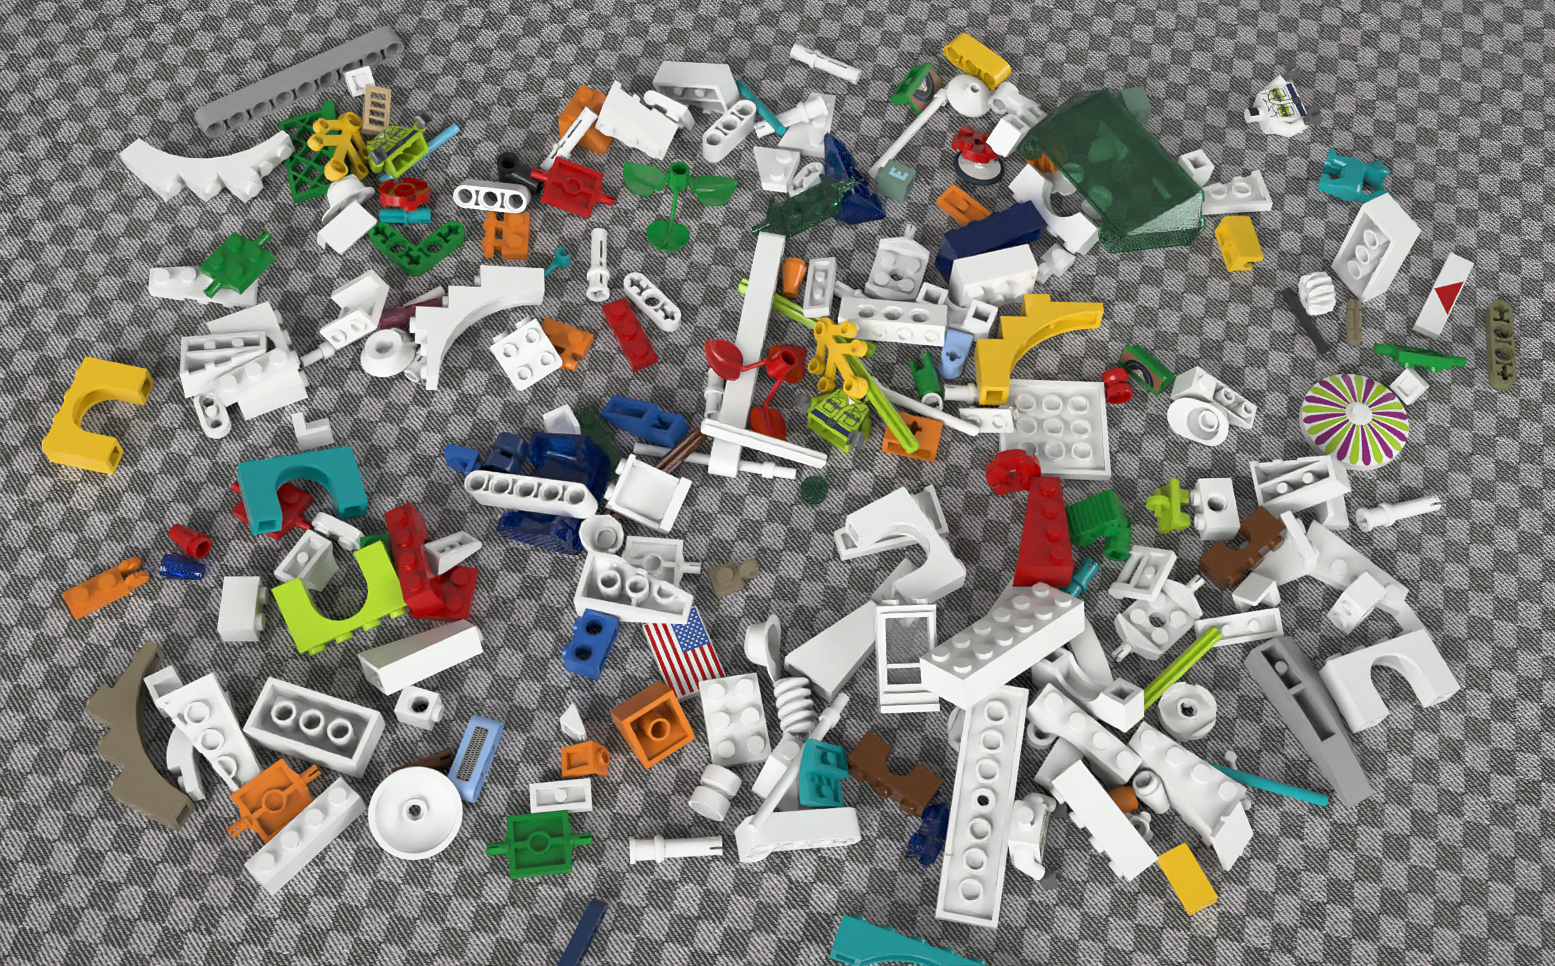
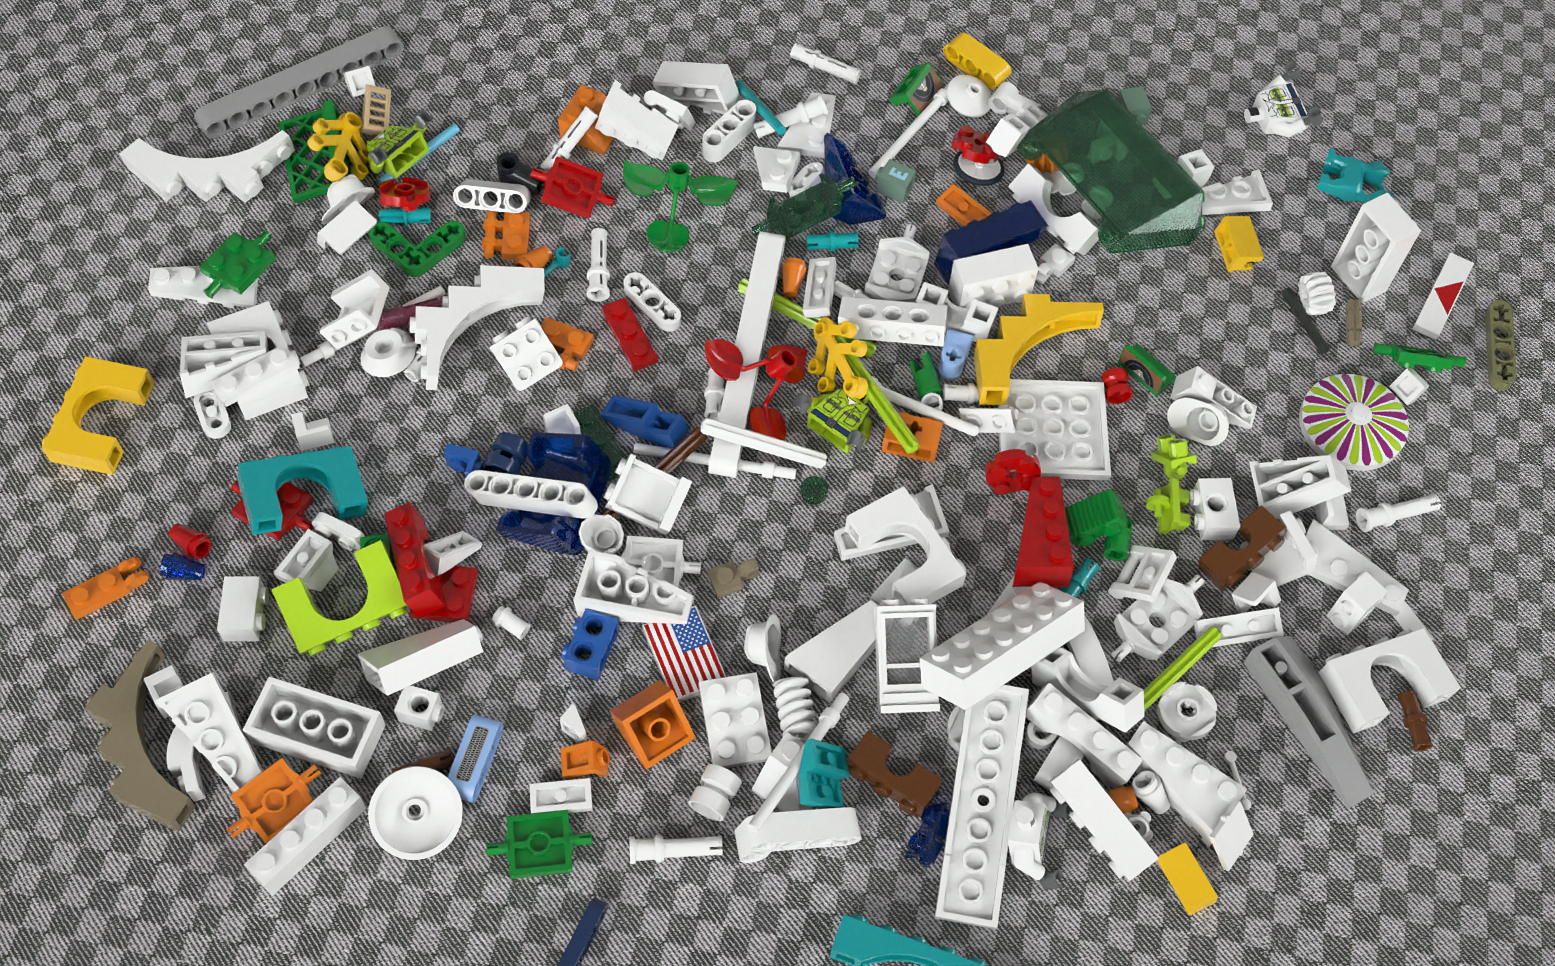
(505, 618): none -> white pin
(534, 259): none -> orange cone
(832, 241): none -> teal pin
(1173, 455): none -> lime hips
(1274, 786): teal bar -> none
(1415, 721): none -> reddish brown pin

